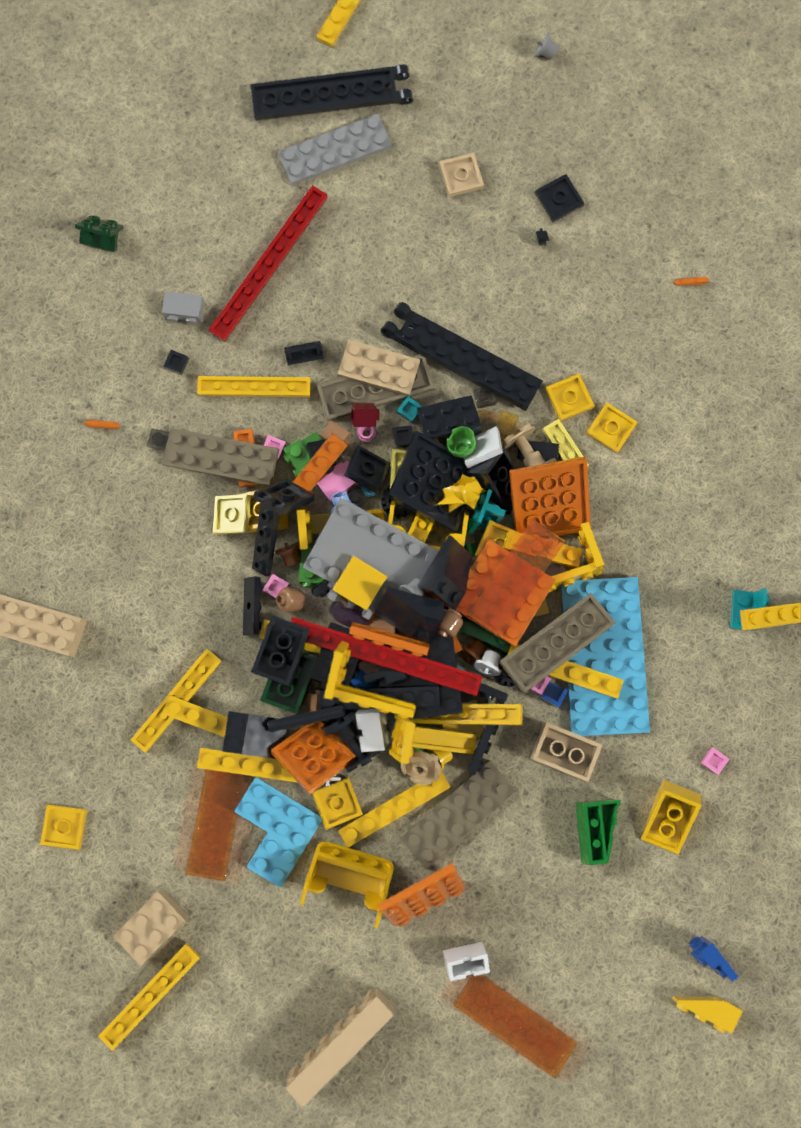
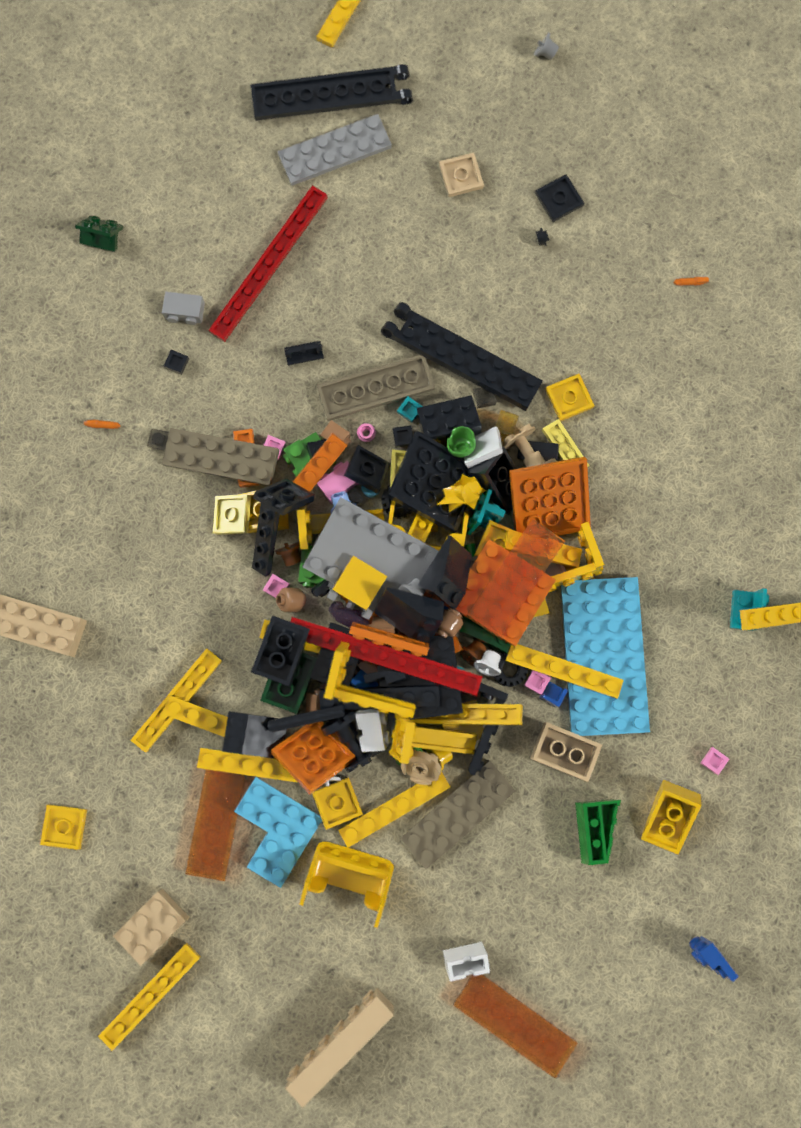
(252, 606): black tile -> none
(253, 386): yellow plate -> none
(364, 414): dark red brick -> none
(378, 367): tan plate -> none
(422, 896): orange plate -> none
(557, 643): dark tan plate -> none
(611, 427): yellow tile -> none
(710, 1008): yellow slope -> none

